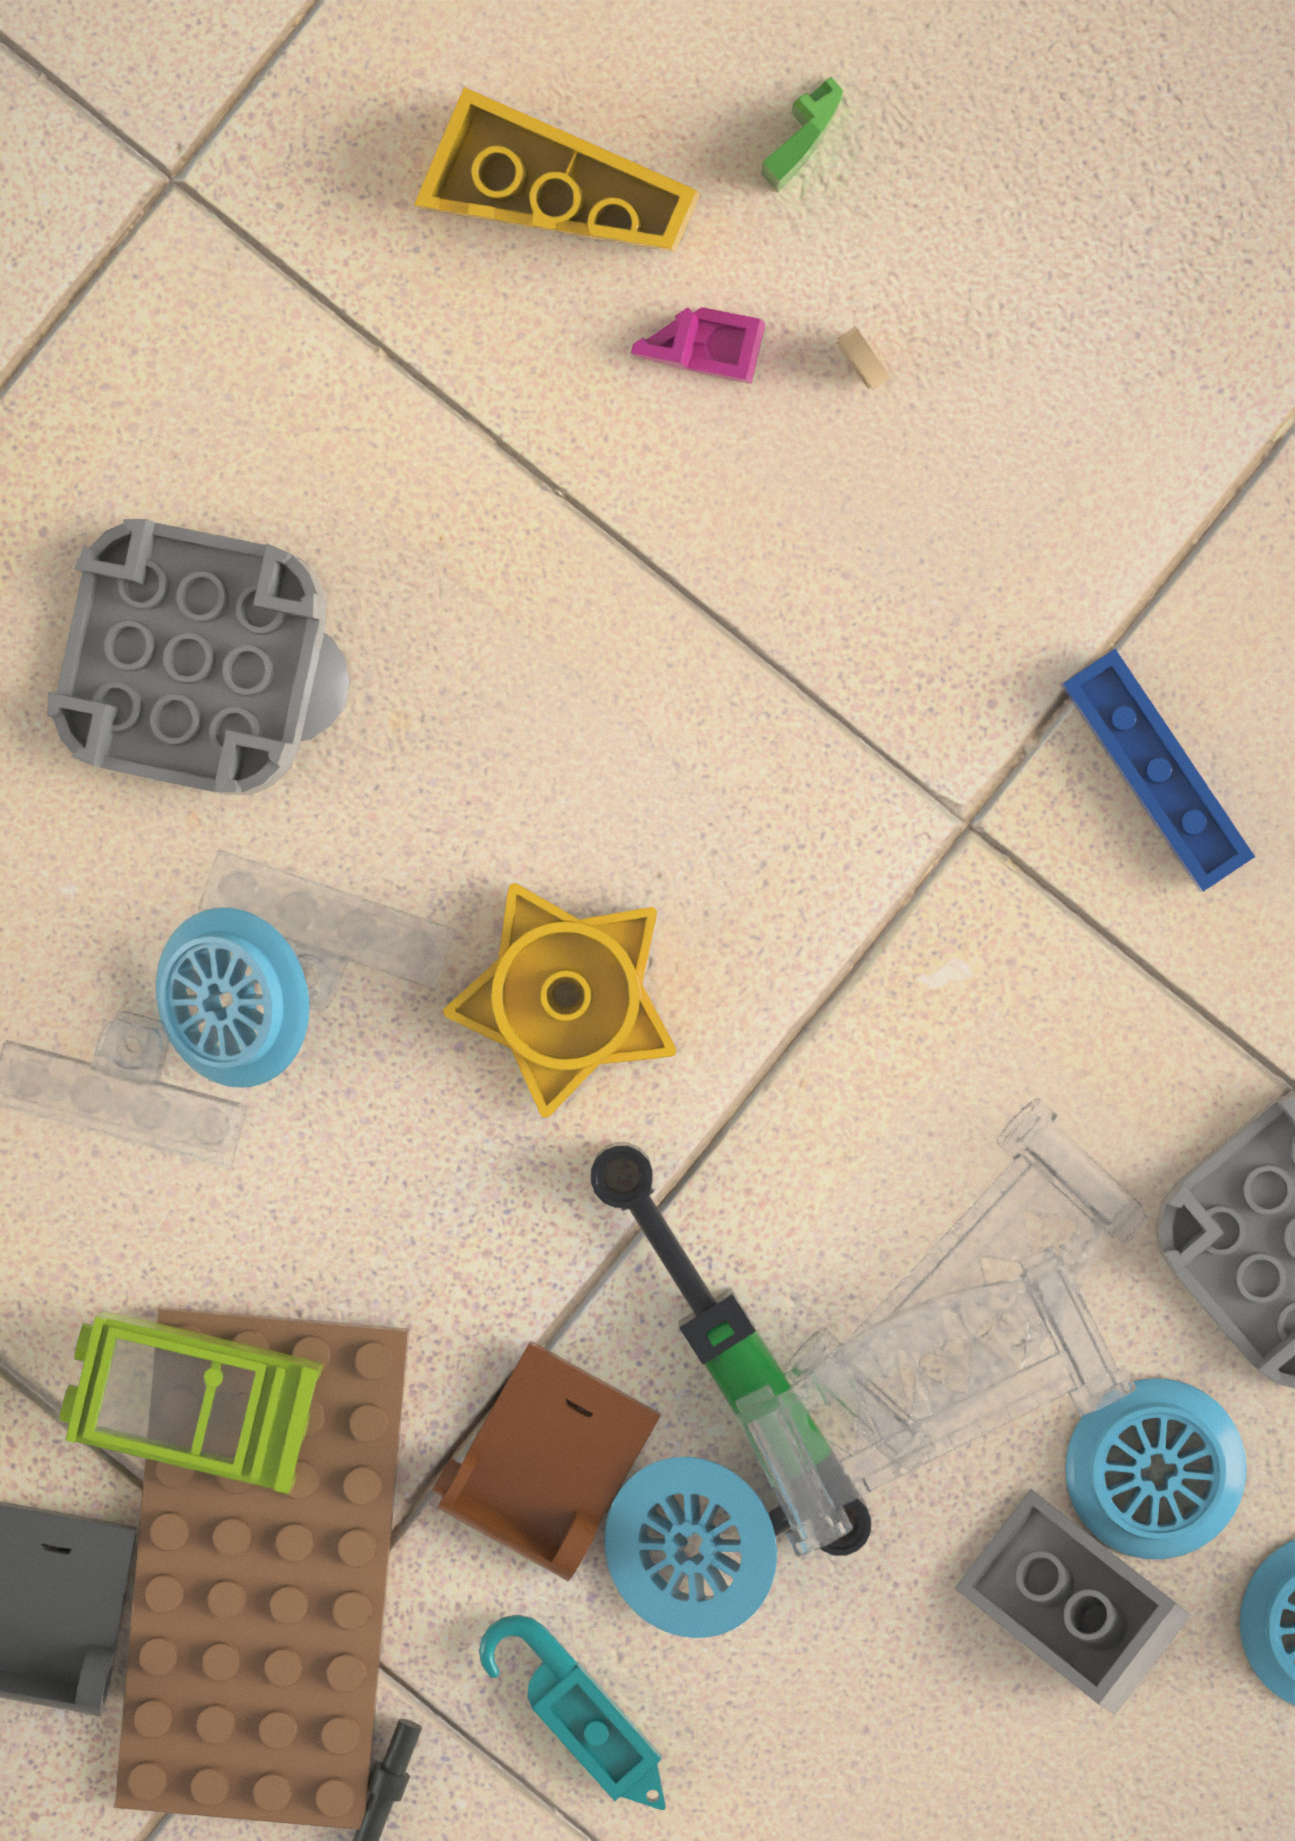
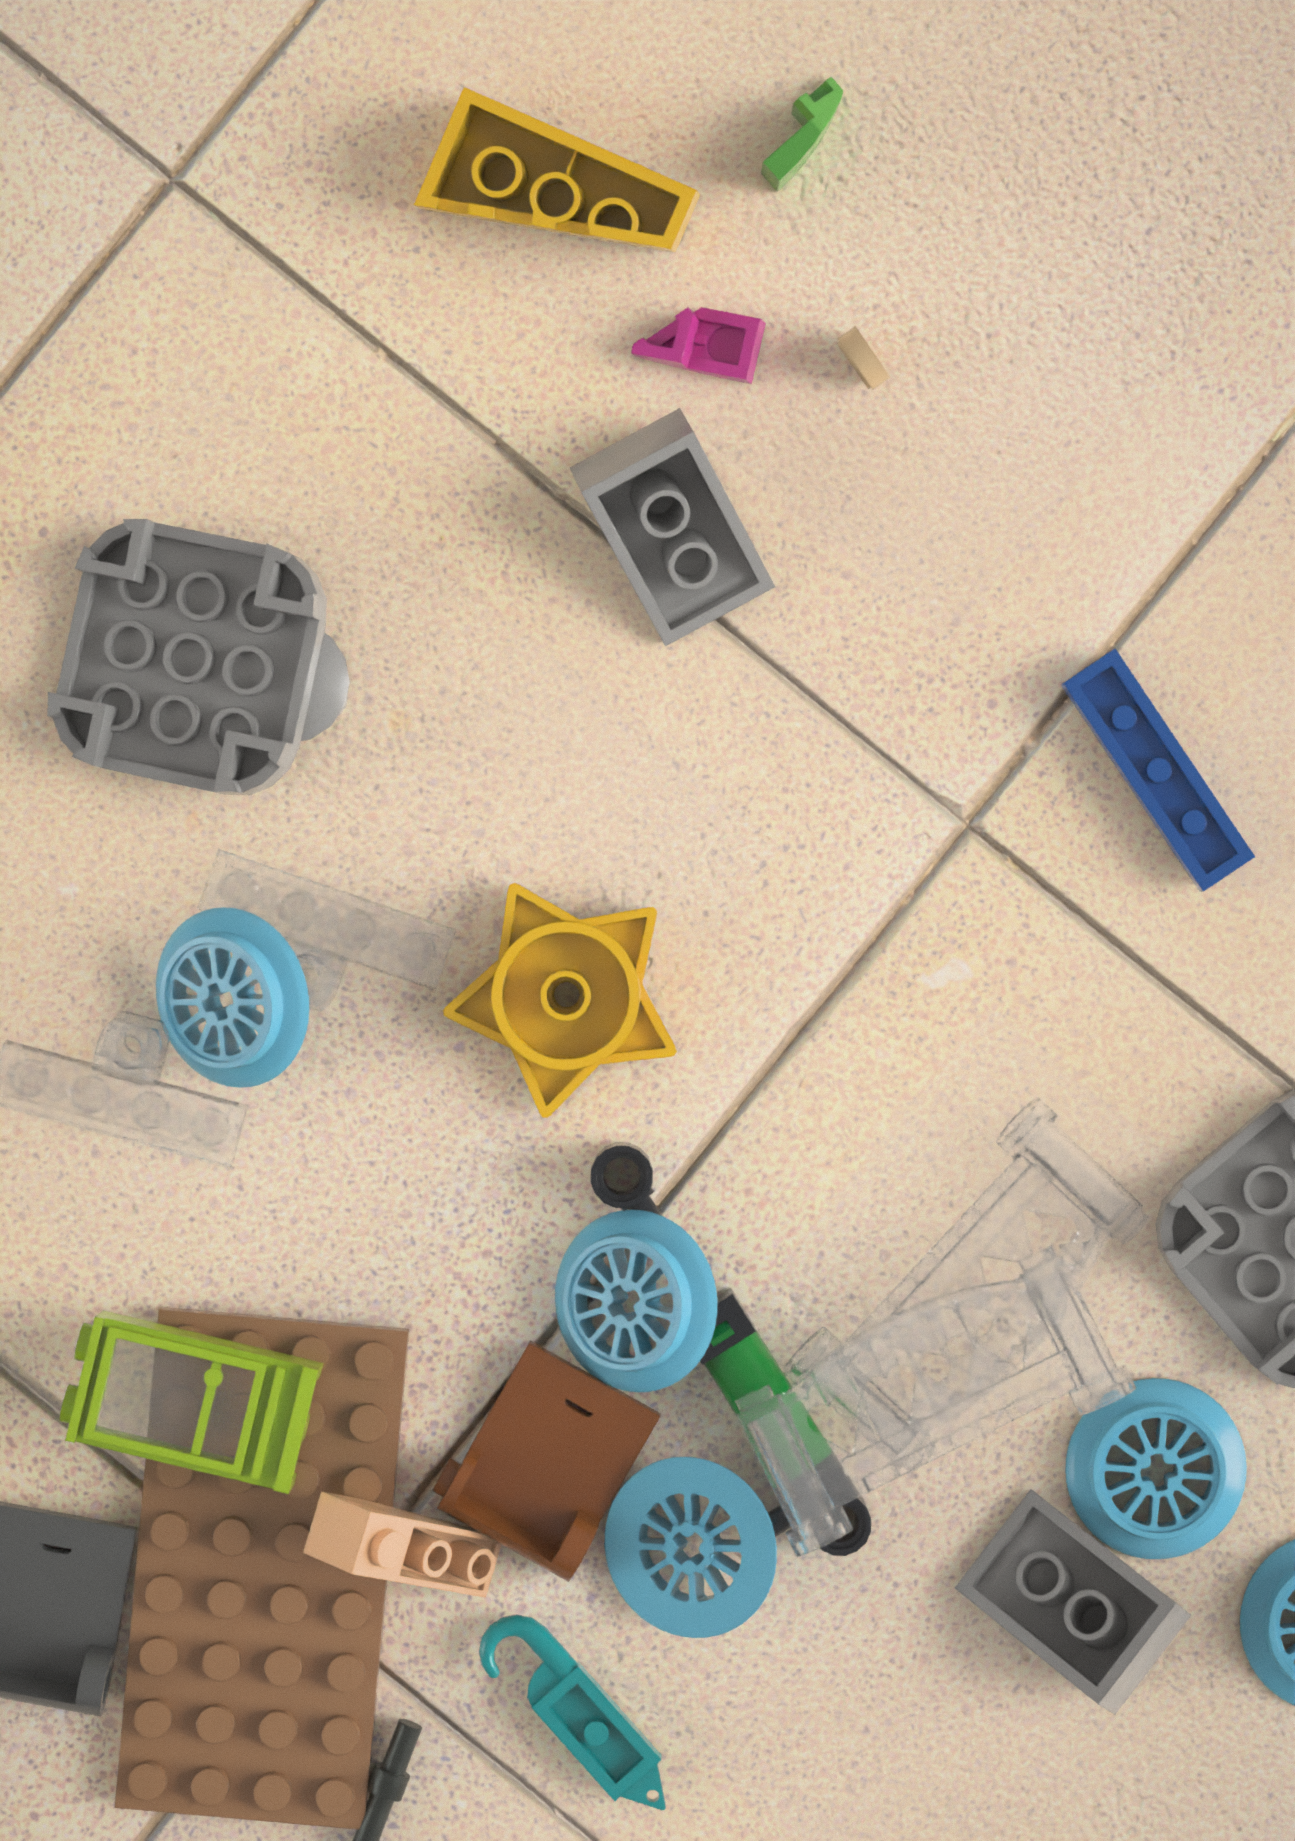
(400, 1546): none -> light nougat slope
(672, 526): none -> light grey slope
(689, 1282): none -> medium azure piece

